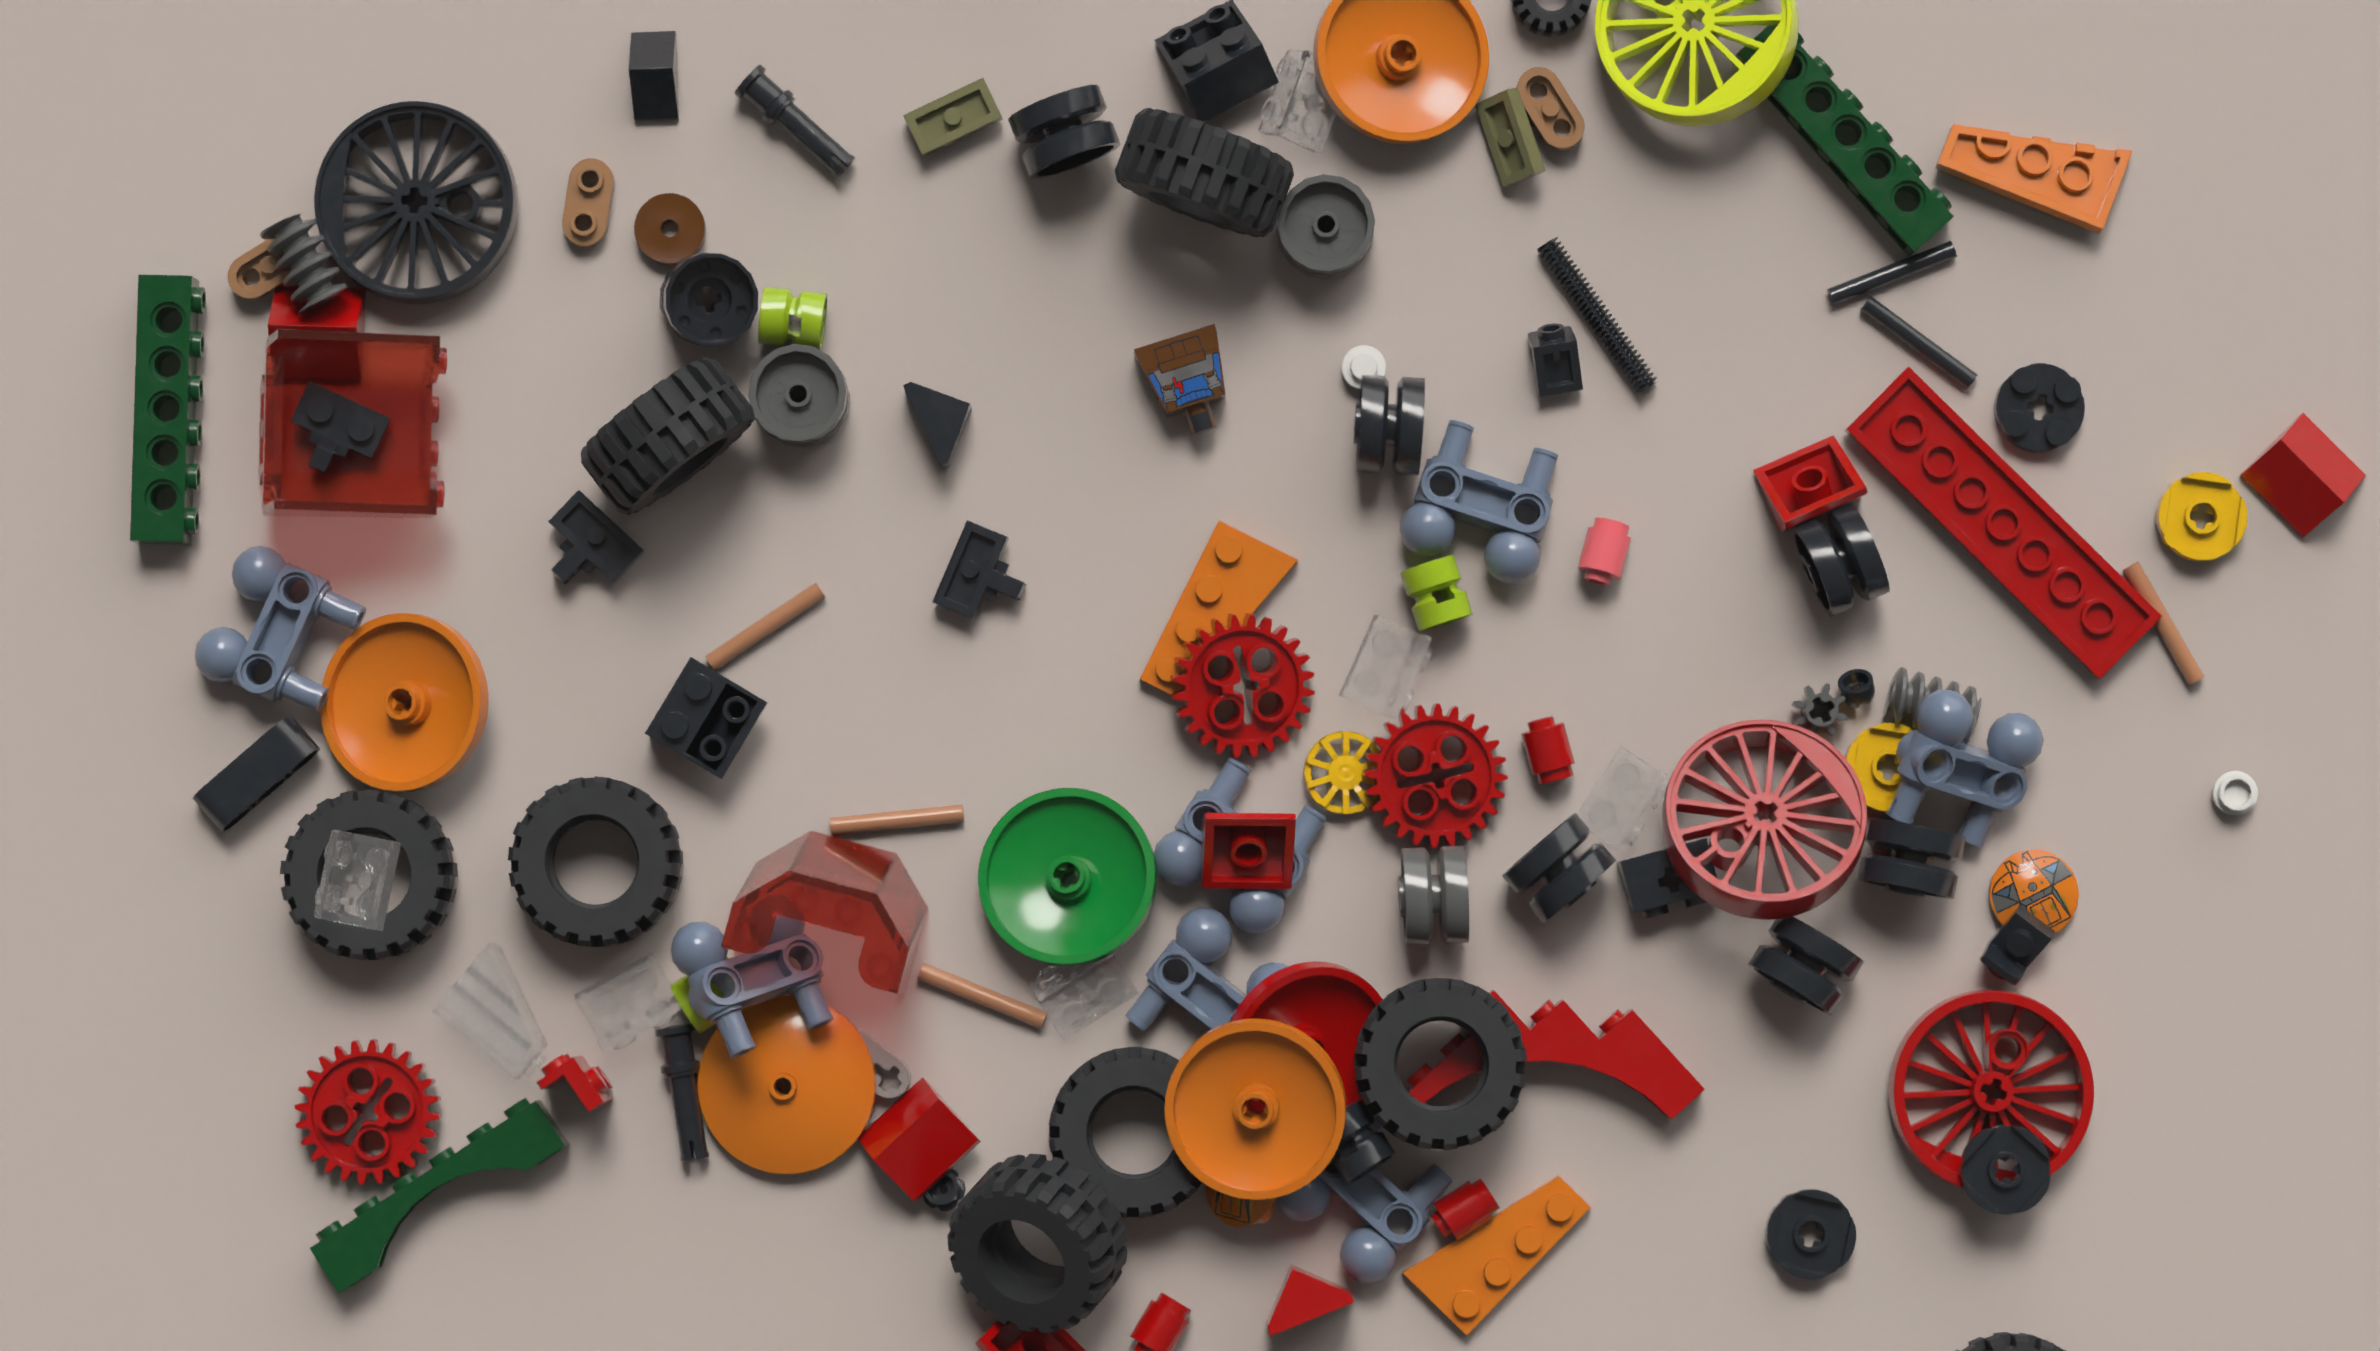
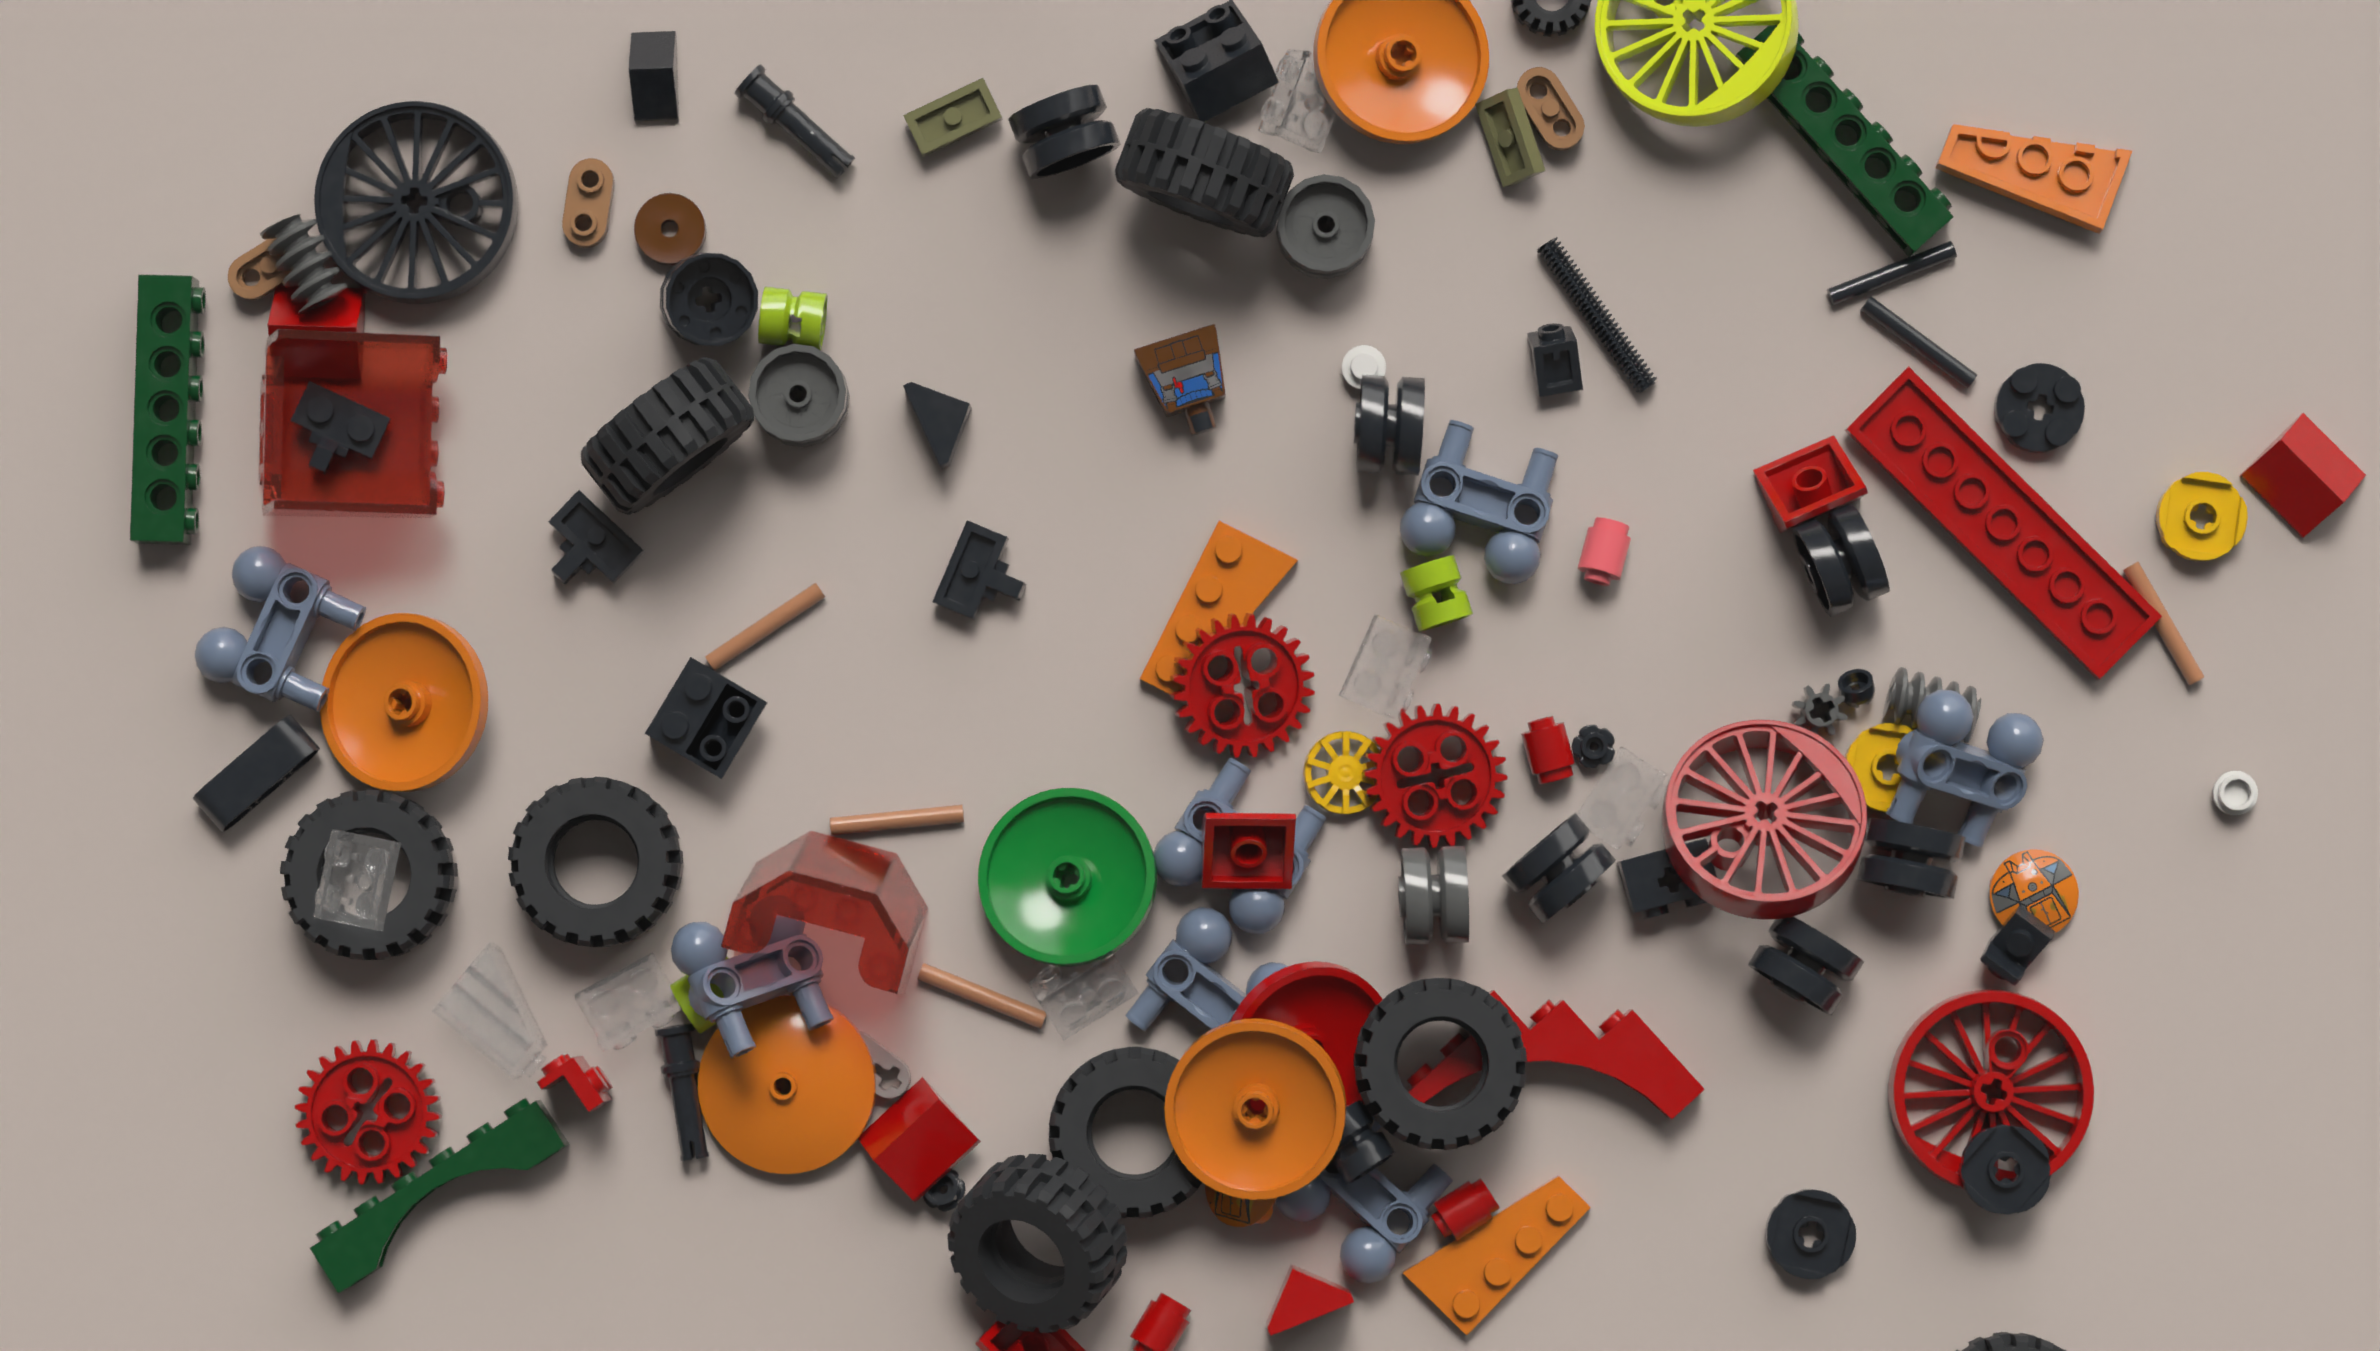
(1605, 750): none -> black plate

